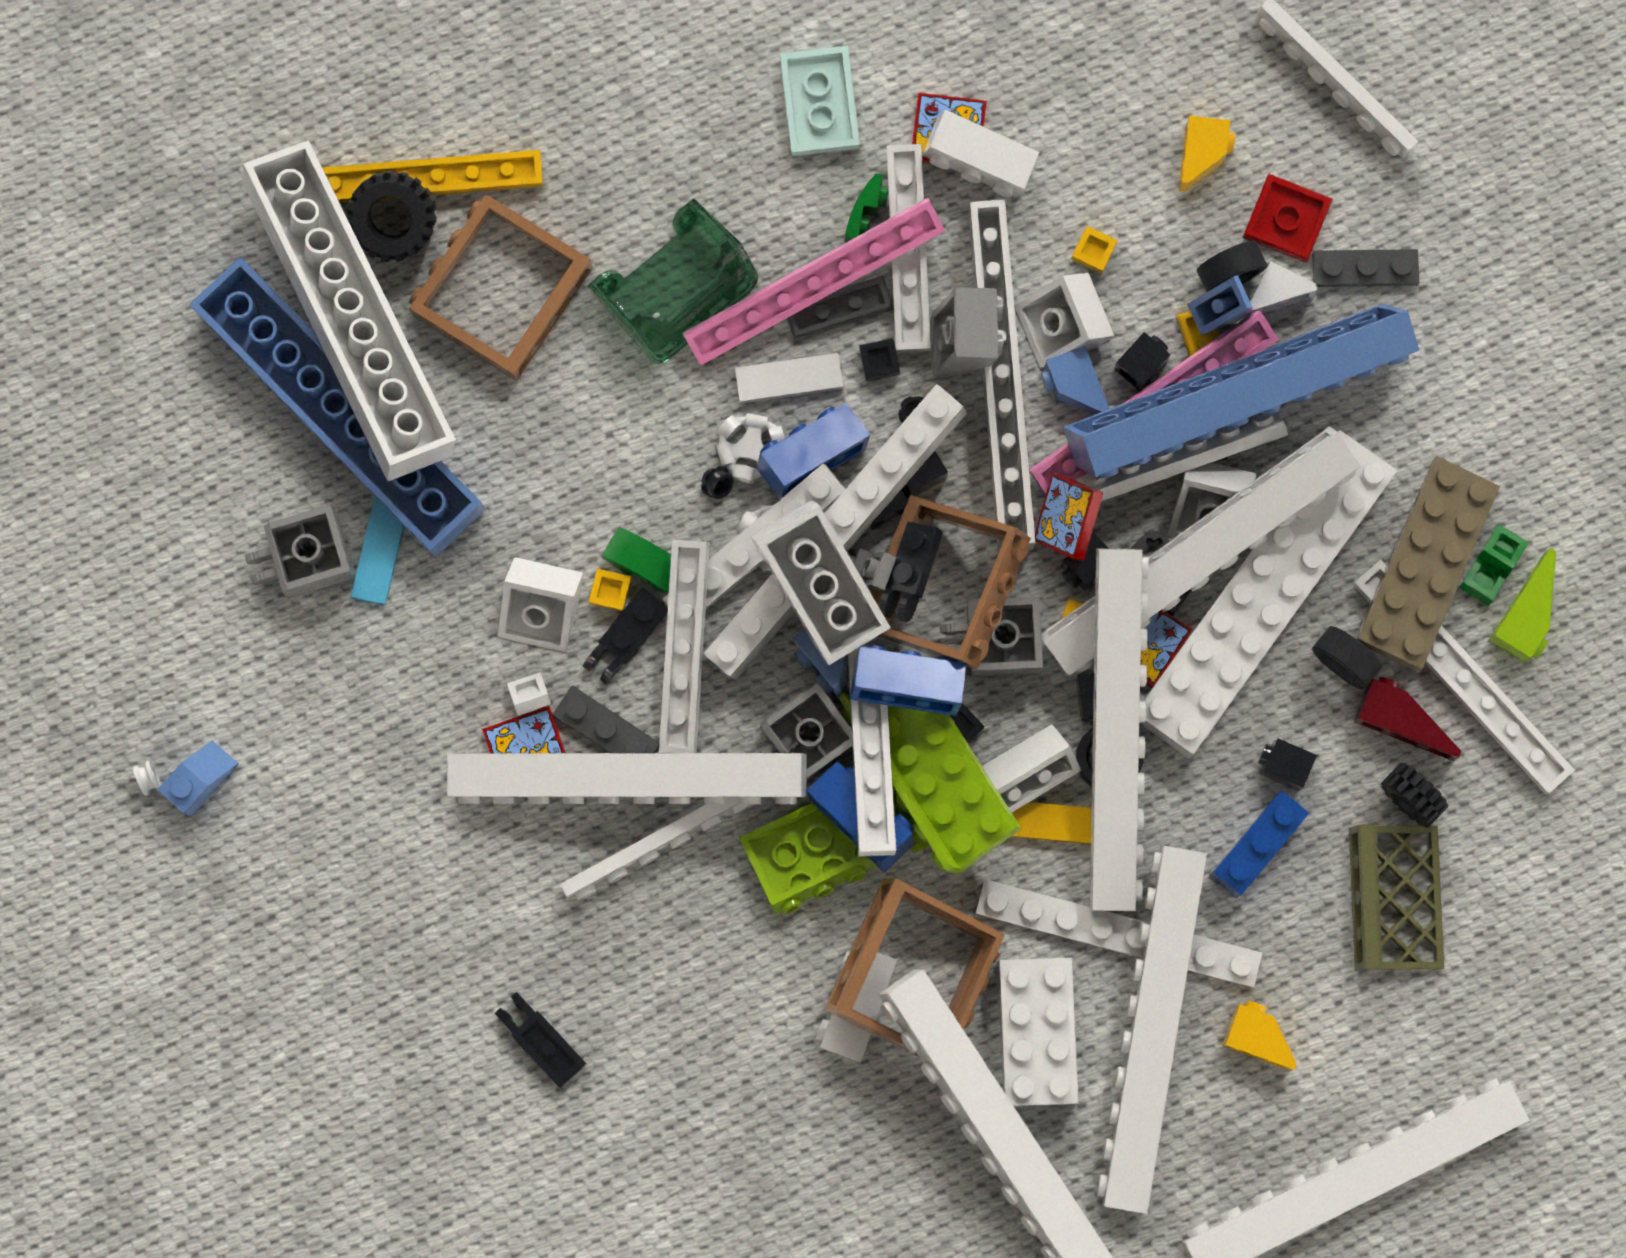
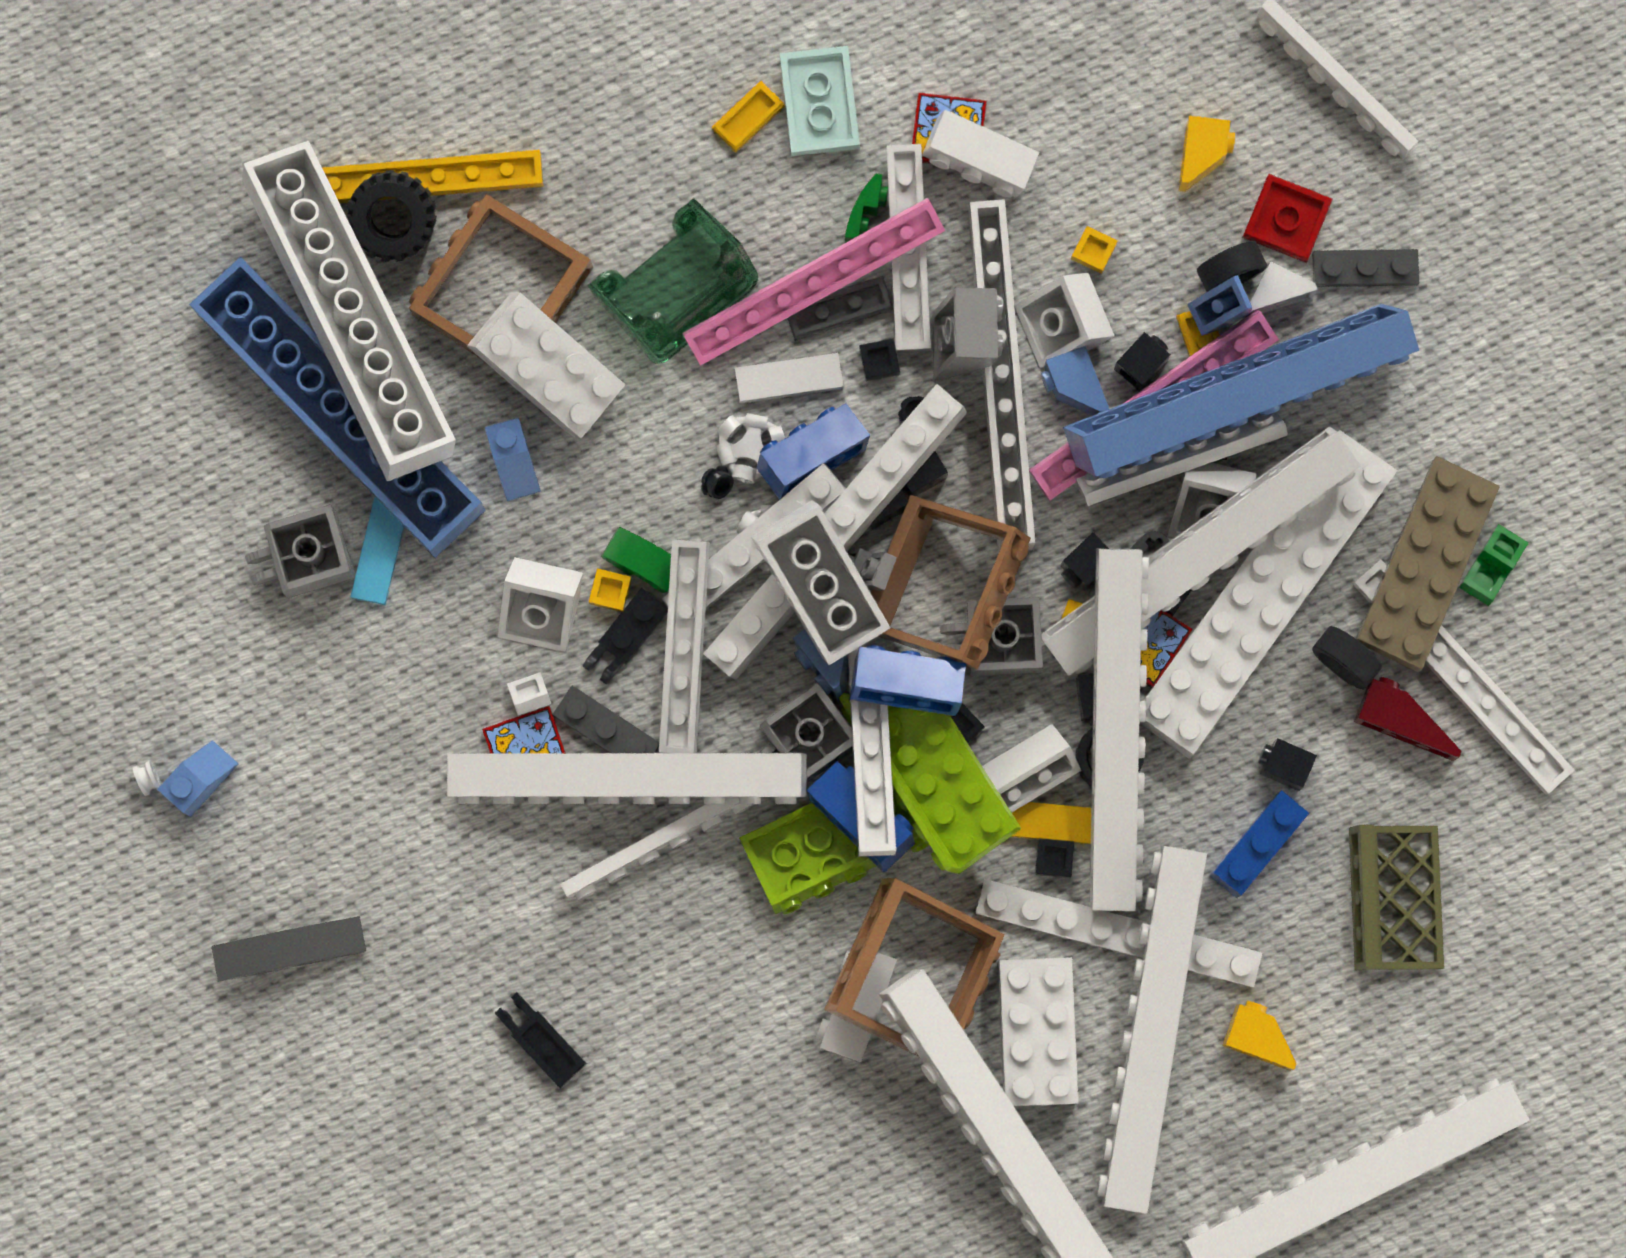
(288, 948): none -> dark grey slope
(512, 459): none -> medium blue slope
(546, 365): none -> white brick
(748, 116): none -> yellow tile
(910, 570): black hinge -> none
(1054, 858): none -> black plate
(1068, 516): tile -> none
(1414, 795): black tyre -> none
(1529, 615): lime slope -> none

